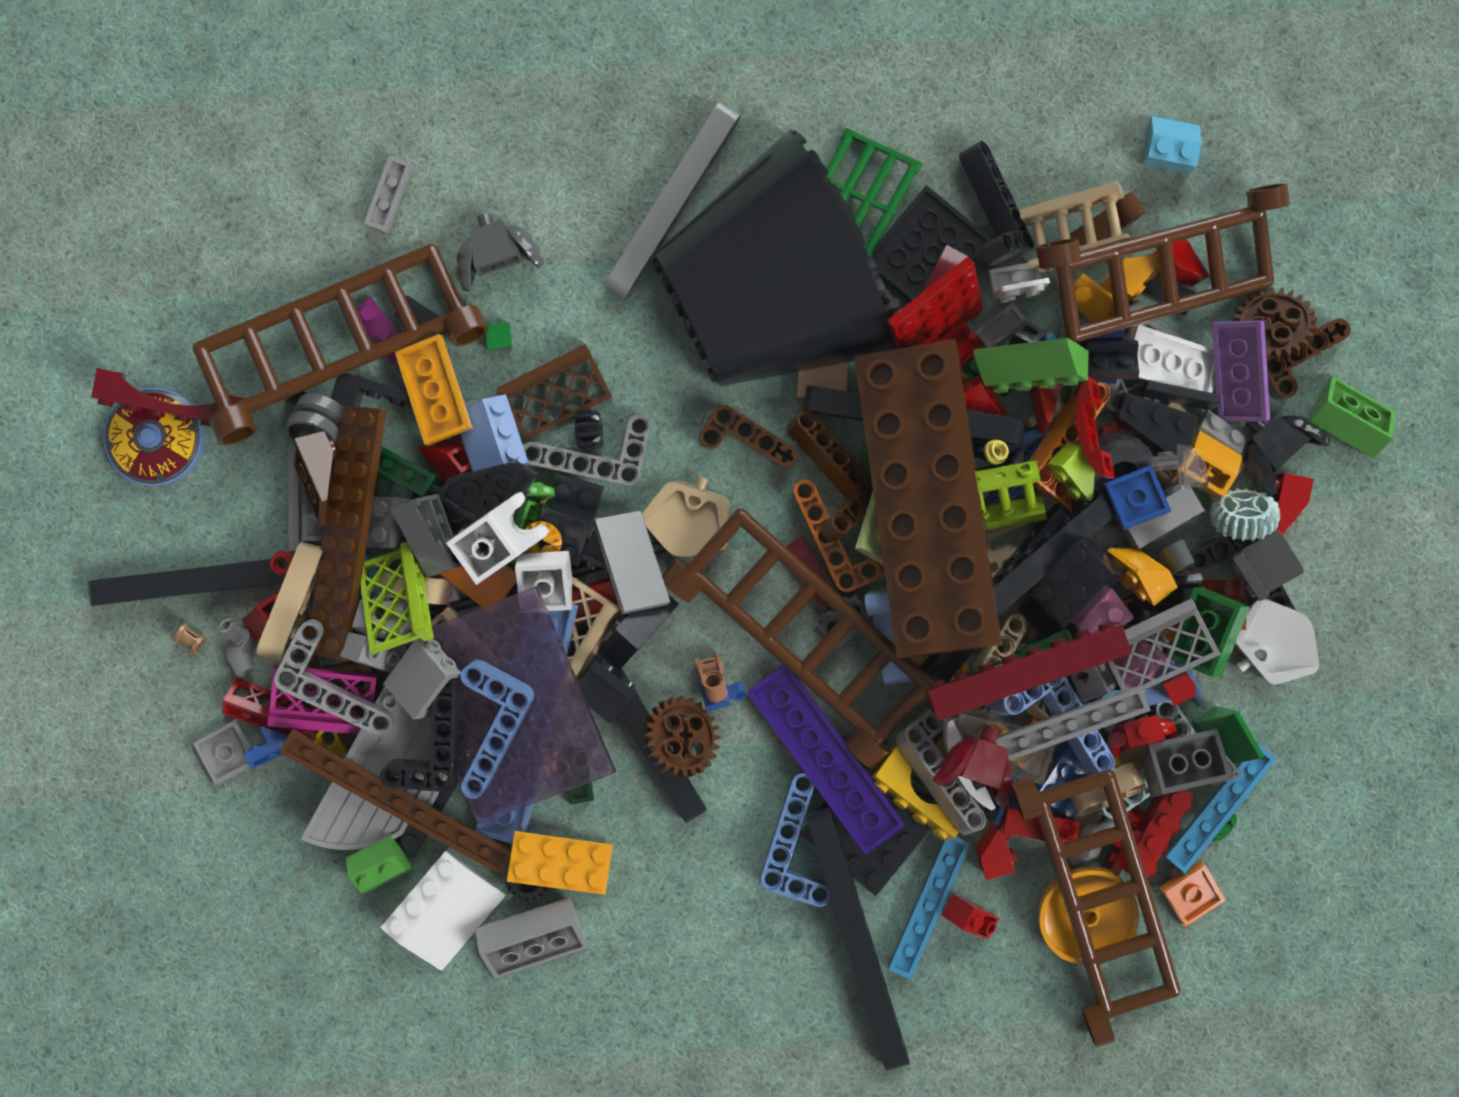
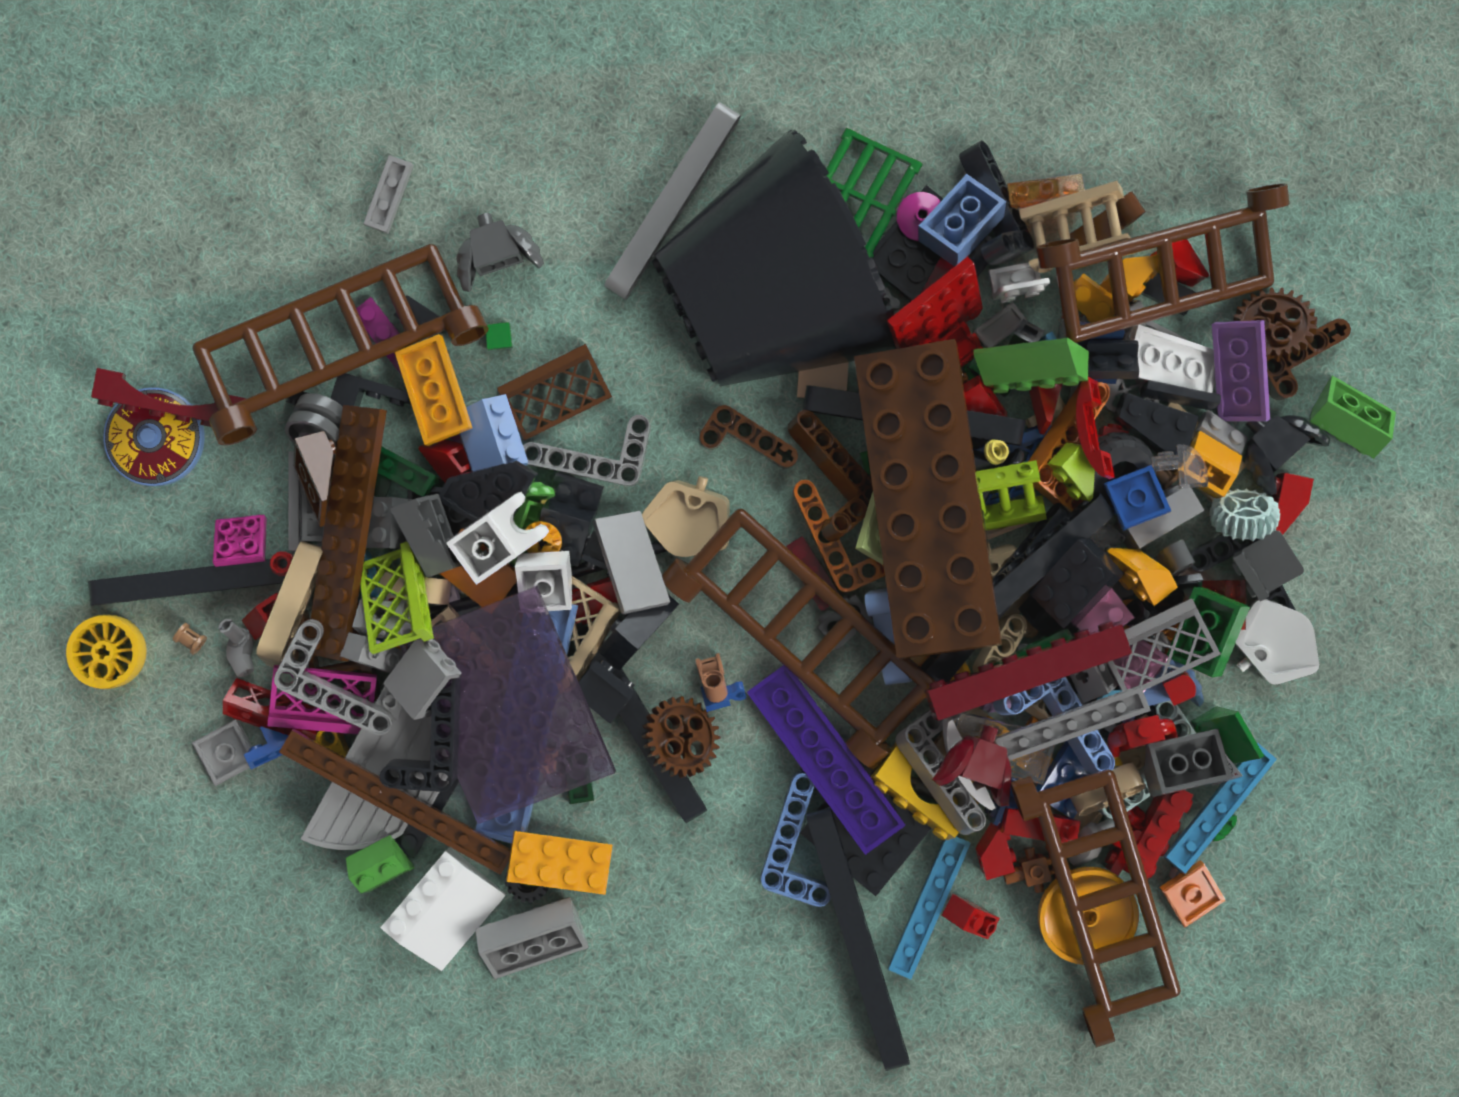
(89, 672): none -> yellow piece
(239, 540): none -> dark pink tile
(500, 727): medium blue beam -> none
(589, 429): black gear -> none
(907, 212): none -> dark pink dish
(961, 220): none -> medium blue brick
(1032, 870): none -> dark orange piece
(1041, 190): none -> clear orange slope
(1172, 145): medium azure slope -> none

